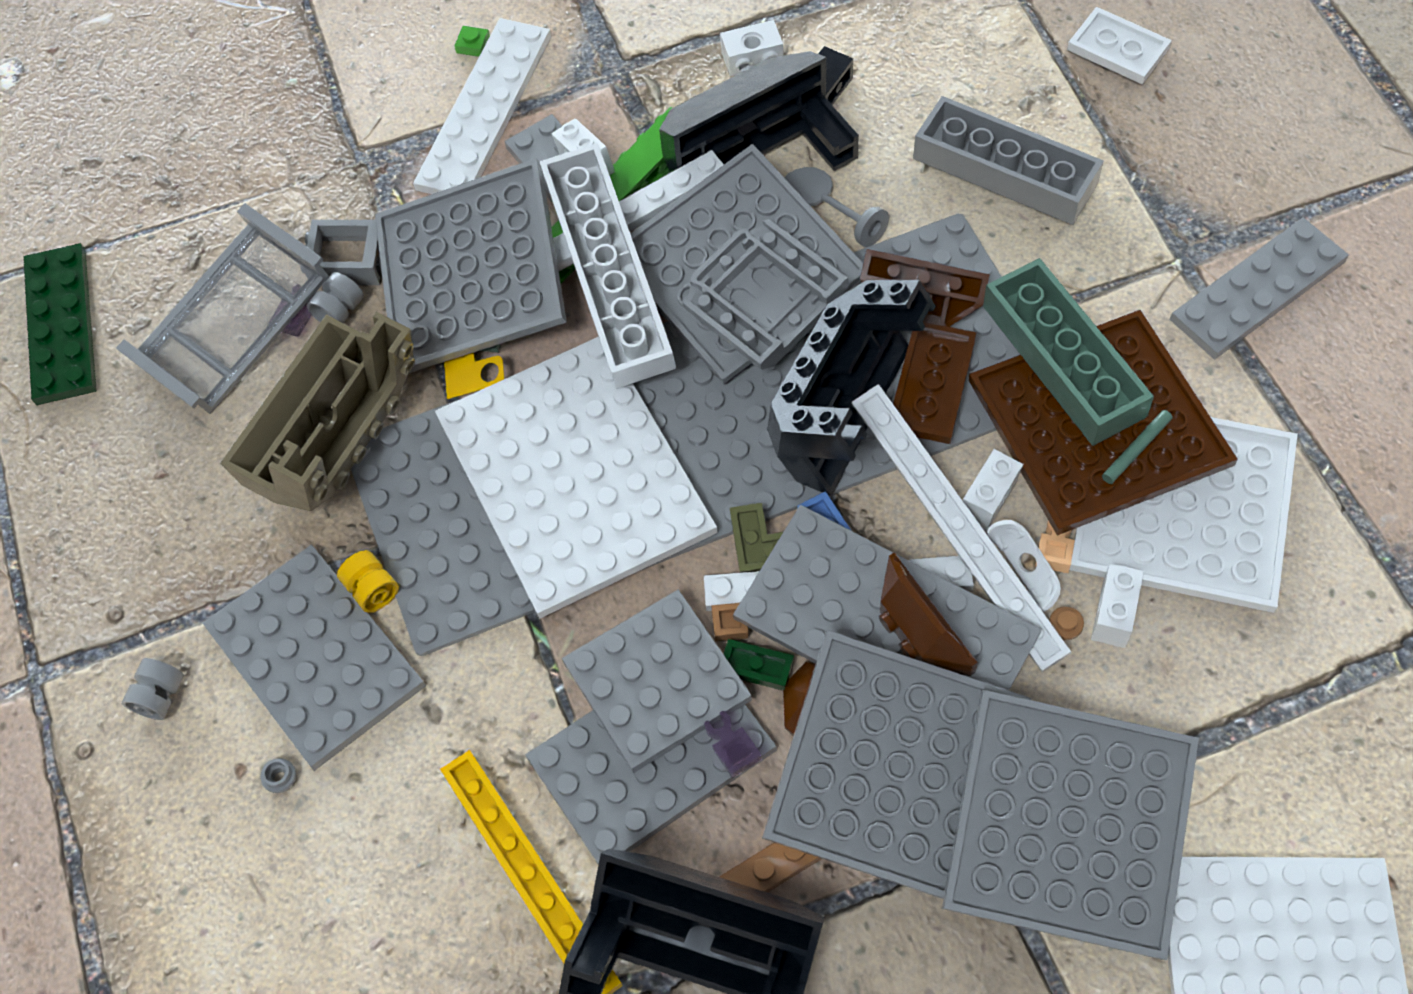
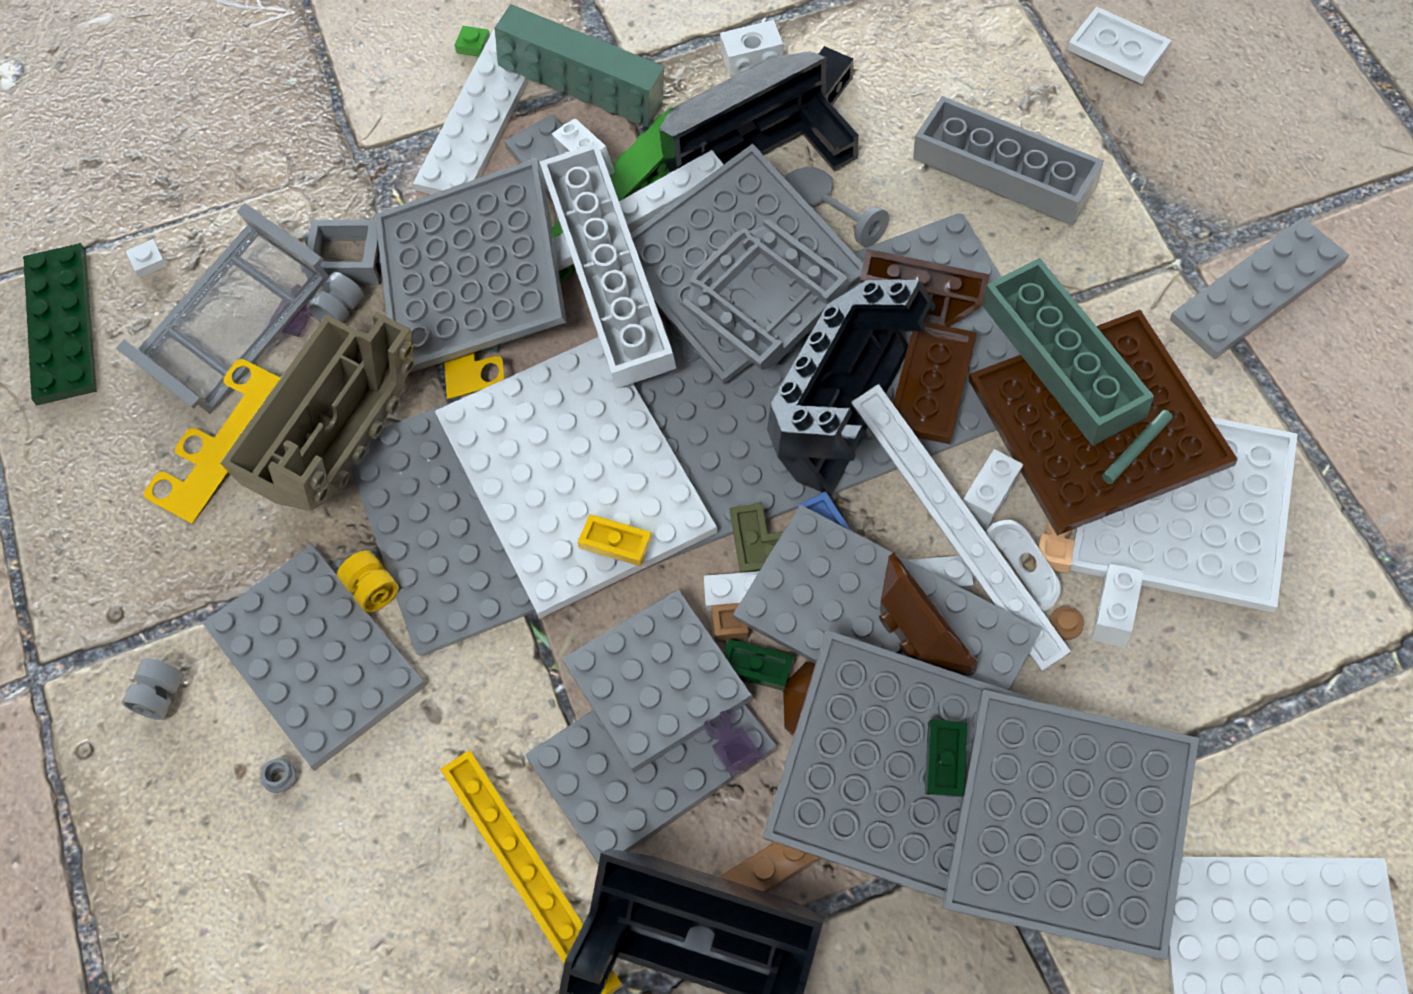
(146, 258): none -> white plate
(190, 496): none -> yellow piece
(579, 65): none -> sand green brick
(615, 540): none -> yellow plate
(945, 758): none -> dark green plate

